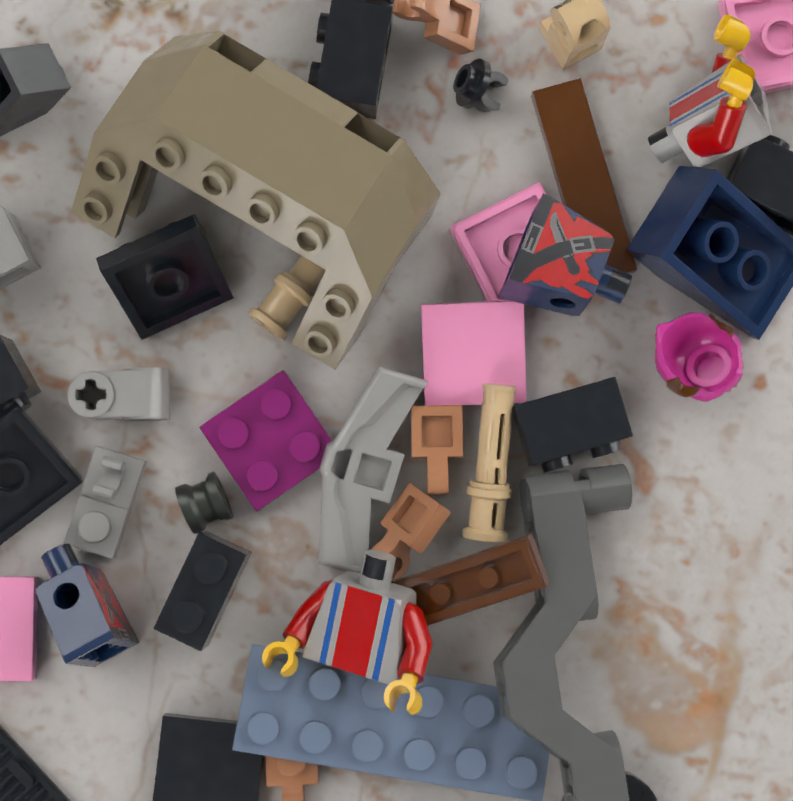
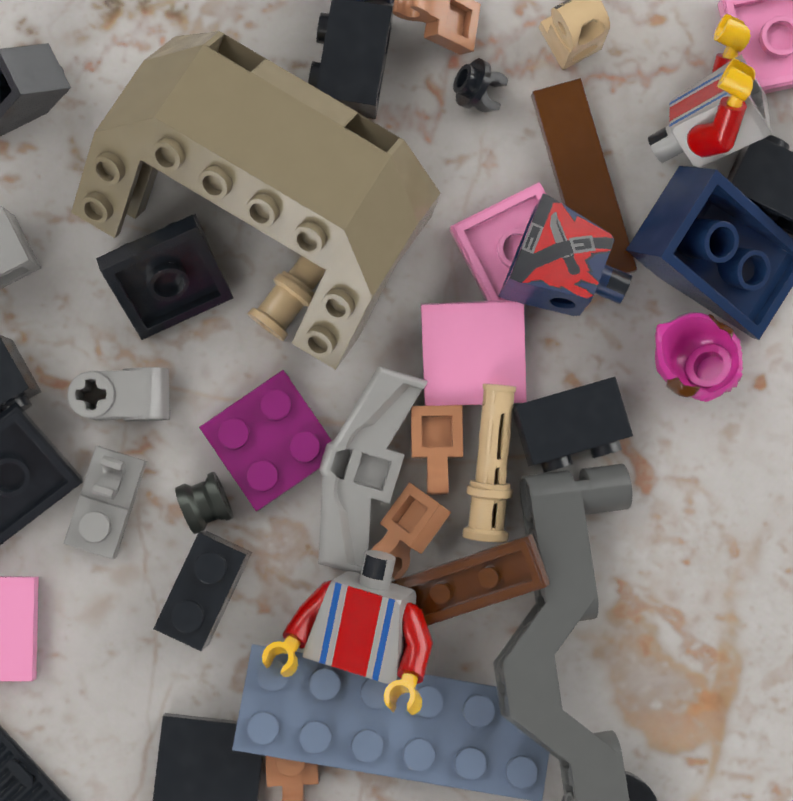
(88, 628): torso -> none

